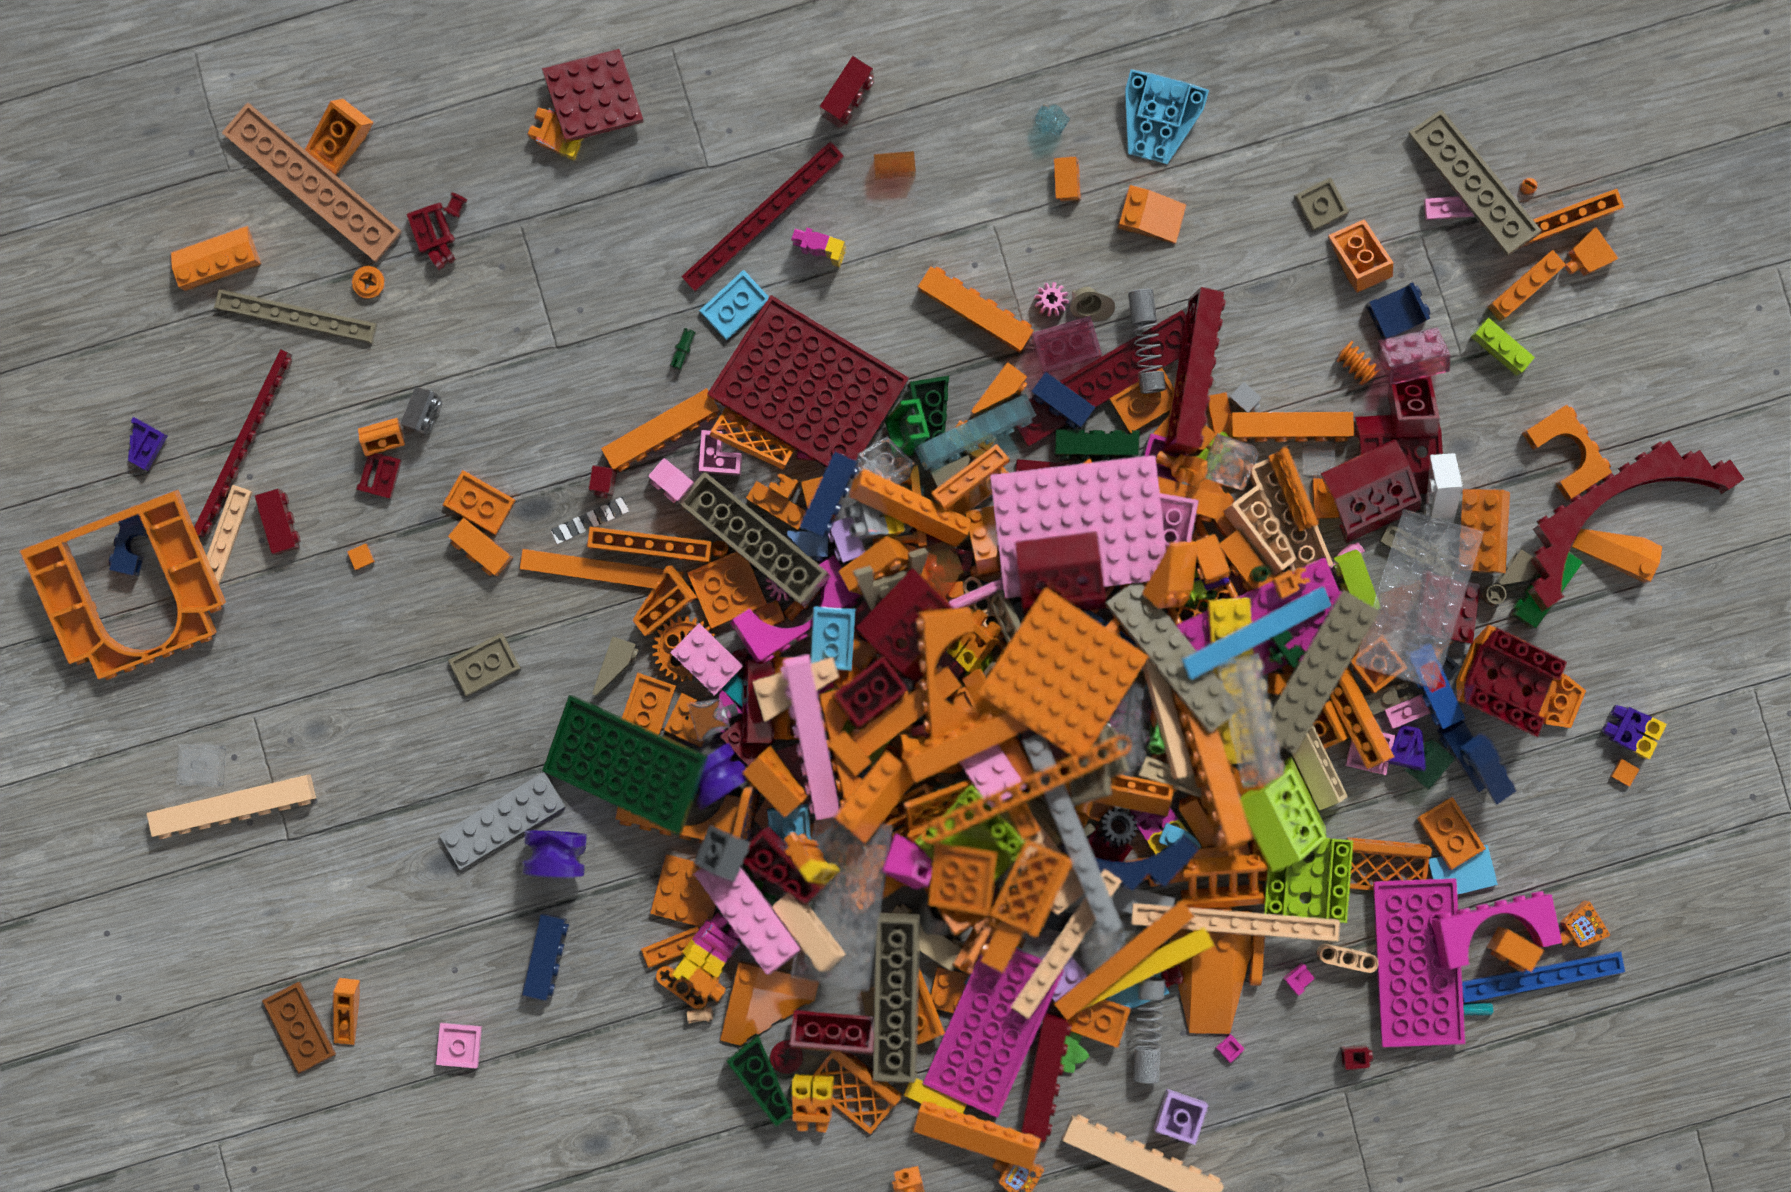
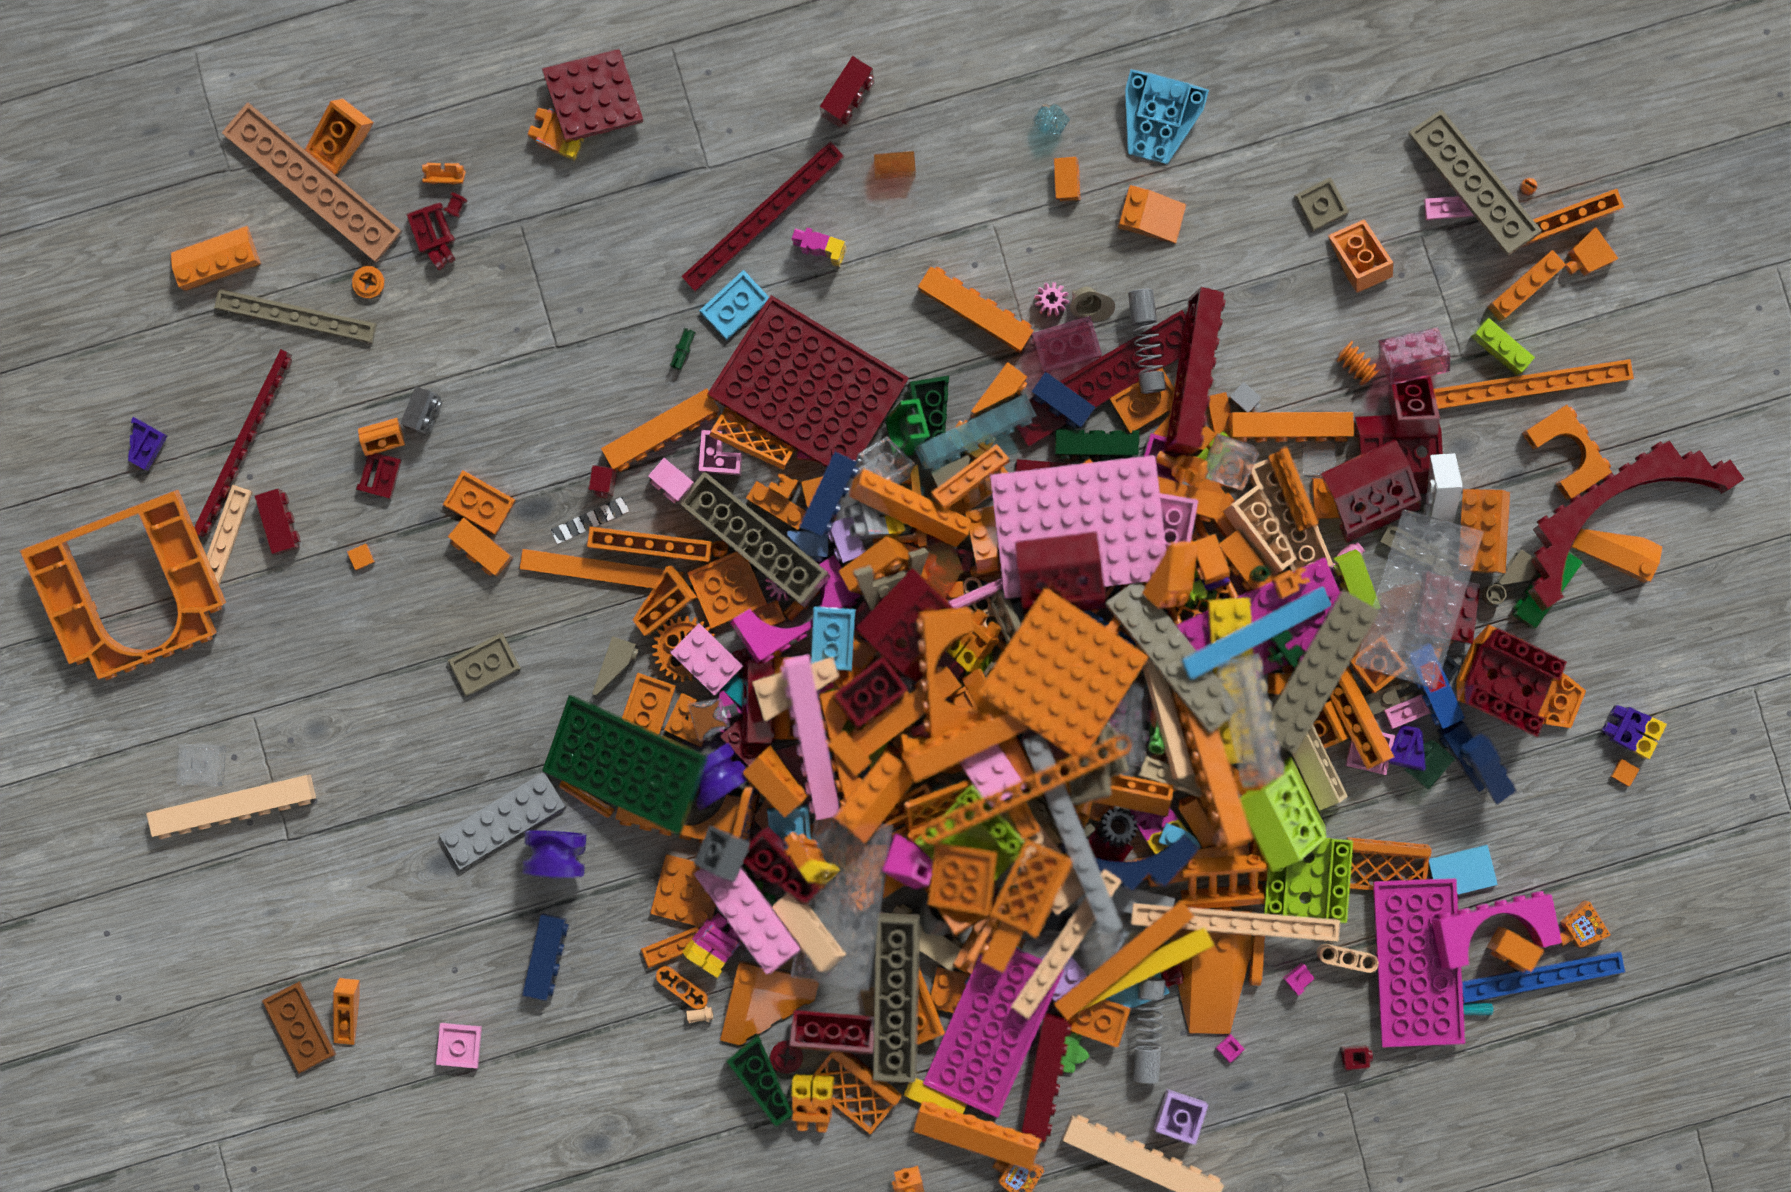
(123, 558): dark blue arch -> none
(452, 174): none -> orange hinge
(587, 799): none -> orange axle
(701, 979): orange hips -> none
(1398, 311): dark blue panel -> none
(1451, 833): orange tile -> none
(1534, 384): none -> orange plate

